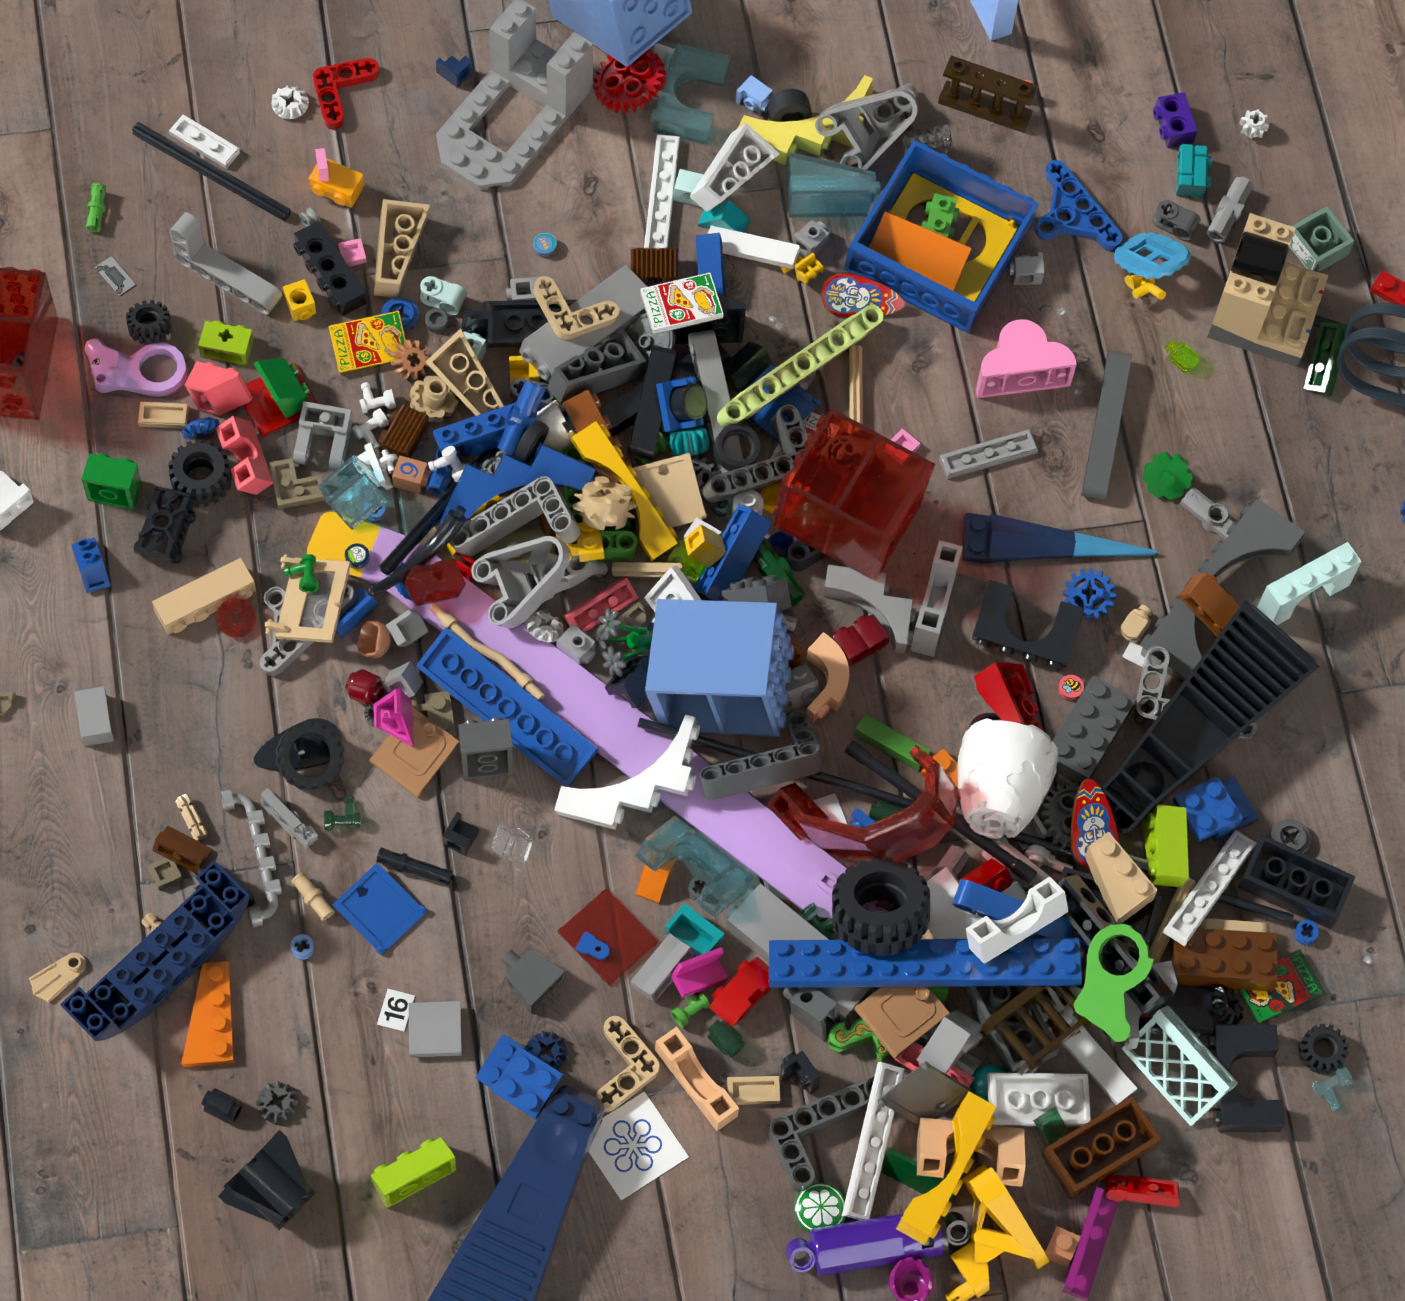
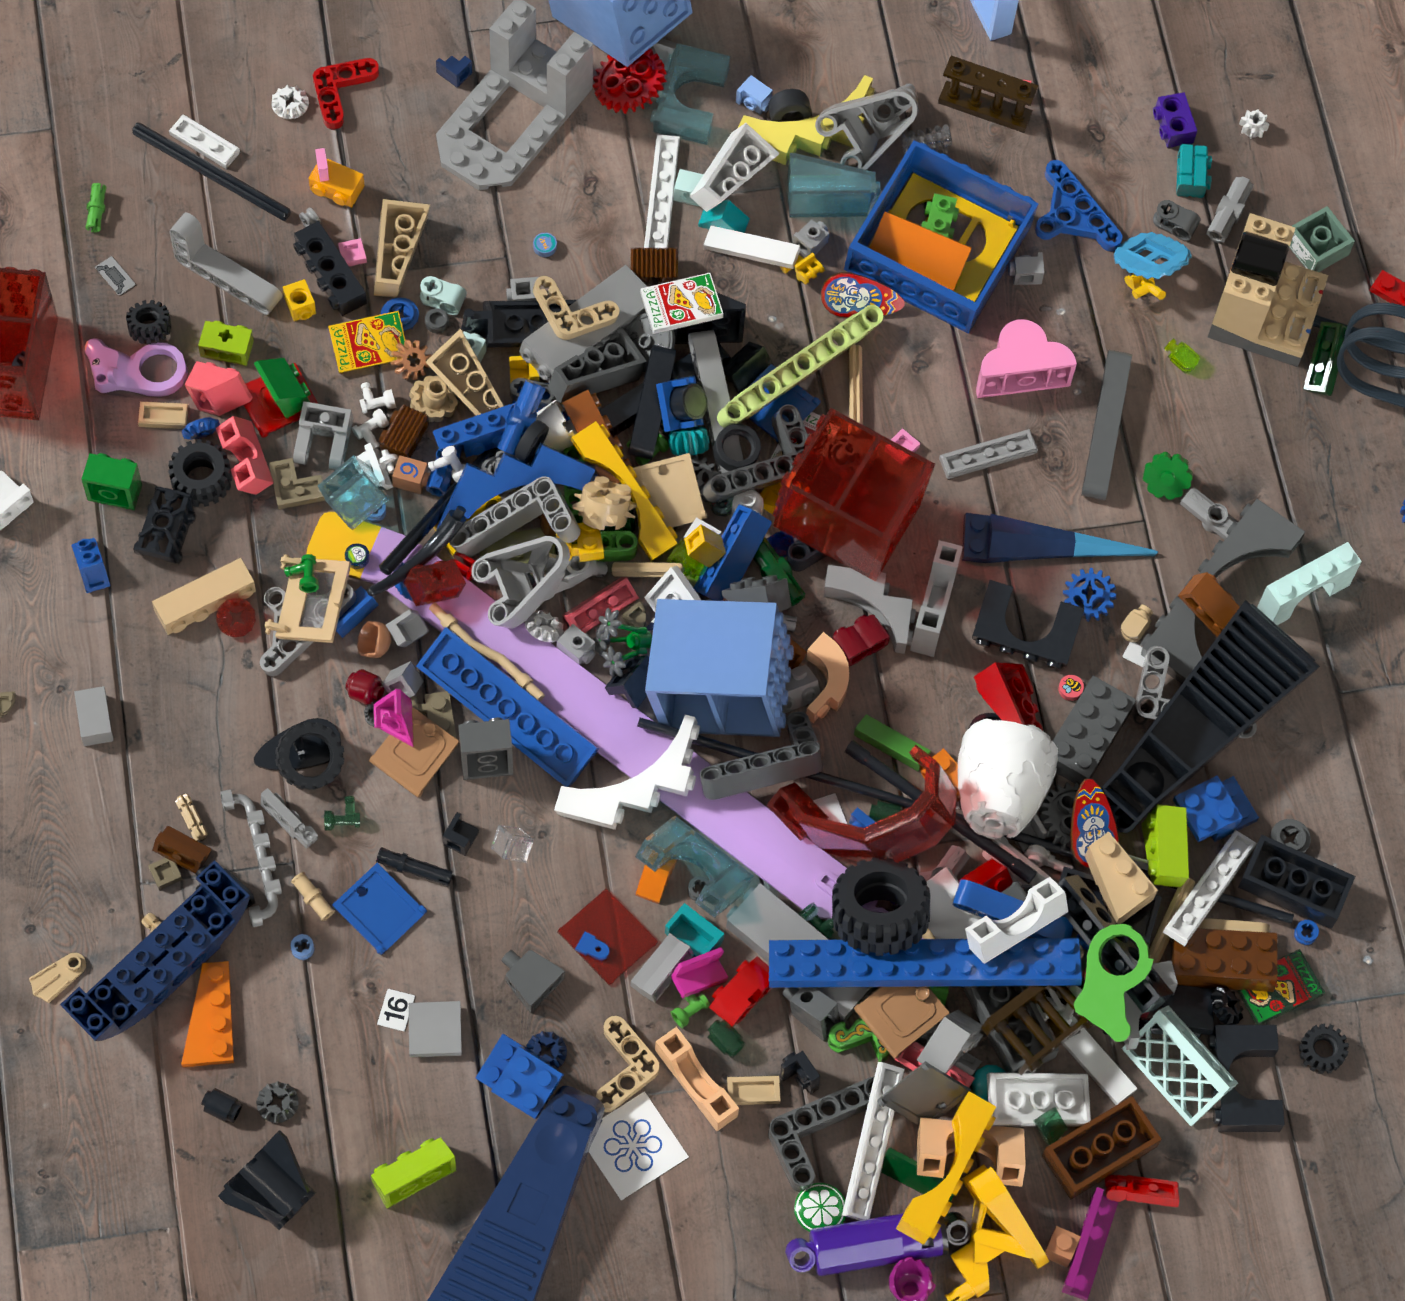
(711, 259): blue beam -> none
(1341, 1077): clear light blue piece -> none

